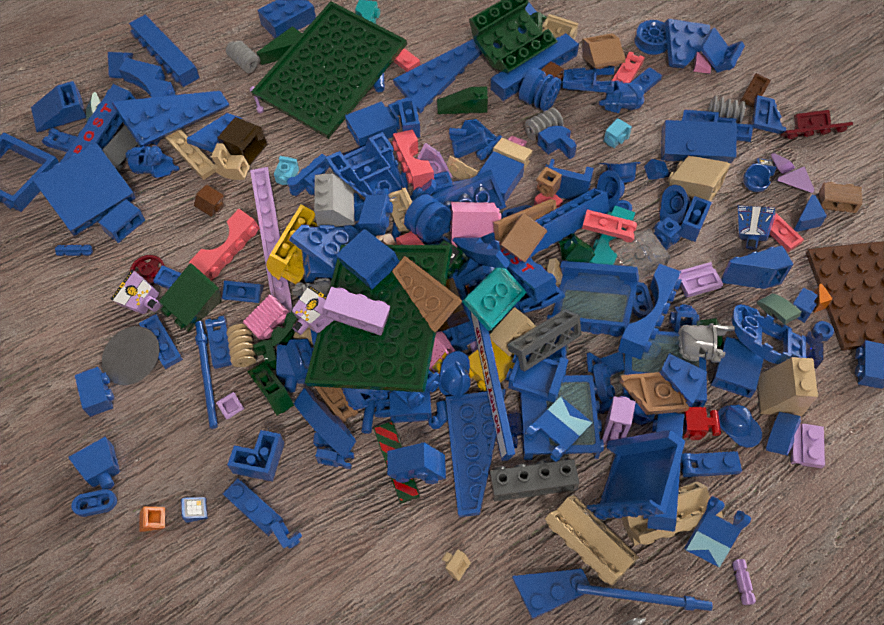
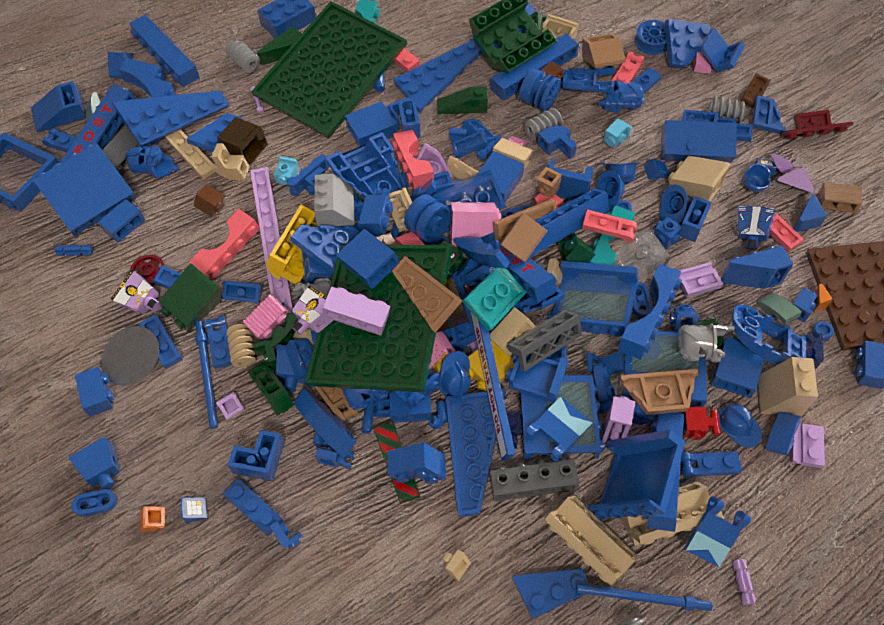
(683, 377): blue wing -> none

